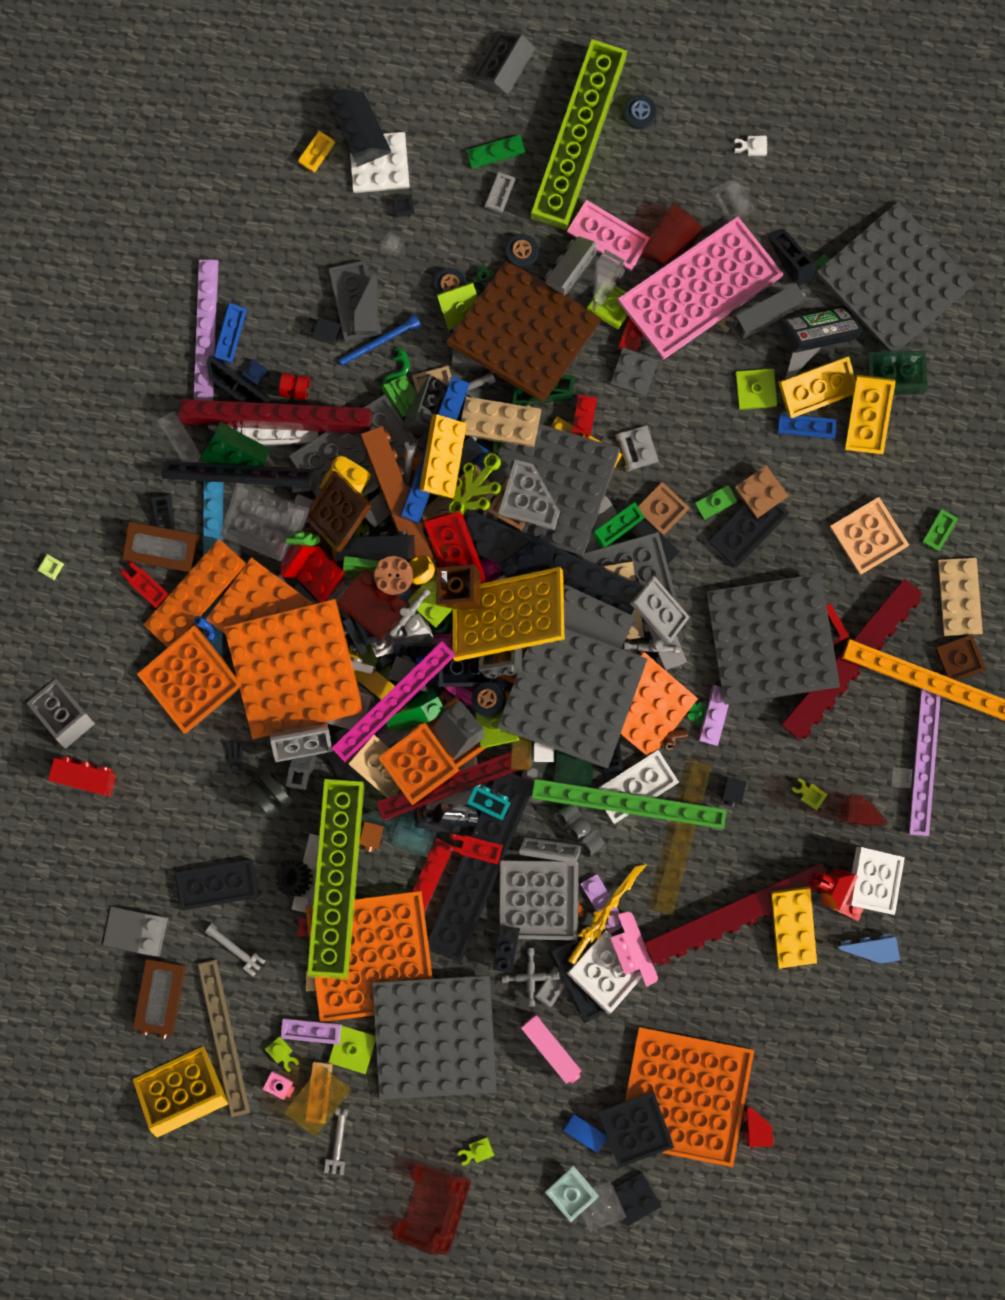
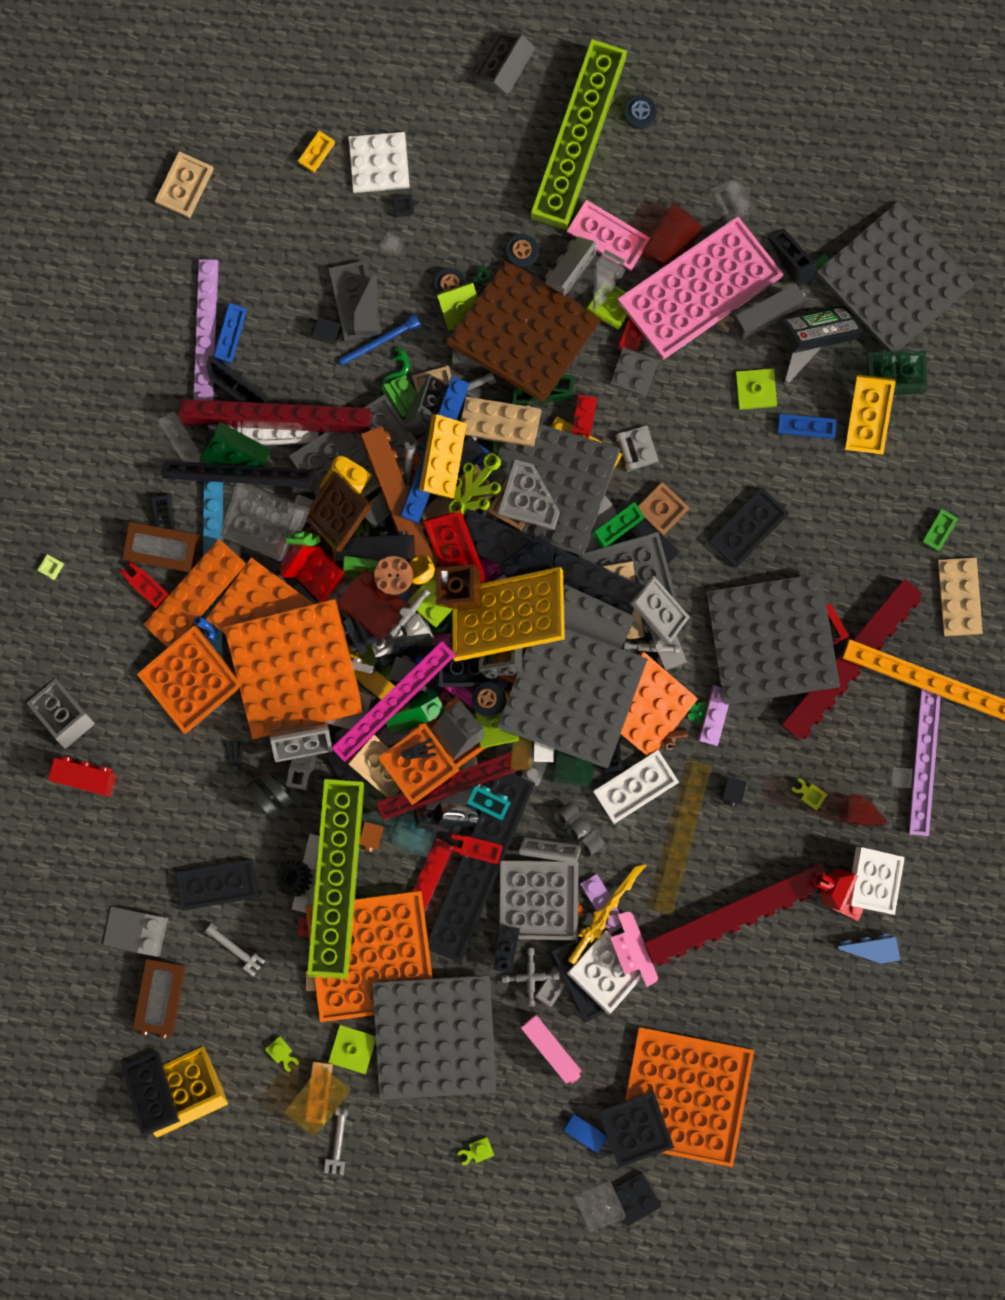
(150, 1093): none -> black plate
(184, 184): none -> tan plate
(223, 1038): dark tan tile -> none
(255, 372): dark blue plate -> none
(272, 1081): bright pink brick -> none
(294, 386): red wheel -> none
(311, 1031): lavender plate -> none
(358, 126): black slope -> none
(413, 752): none -> black piece
(433, 1210): clear red windscreen -> none
(495, 151): green plate -> none
(500, 192): light grey plate -> none
(572, 1194): light aqua tile -> none
(629, 804): bright green plate -> none
(716, 502): bright green plate -> none
(755, 145): white plate -> none
(758, 1131): red slope -> none
(761, 492): medium nougat plate -> none
(793, 927): yellow plate -> none
(818, 387): yellow plate -> none
(869, 536): light nougat plate -> none
(960, 658): reddish brown plate -> none

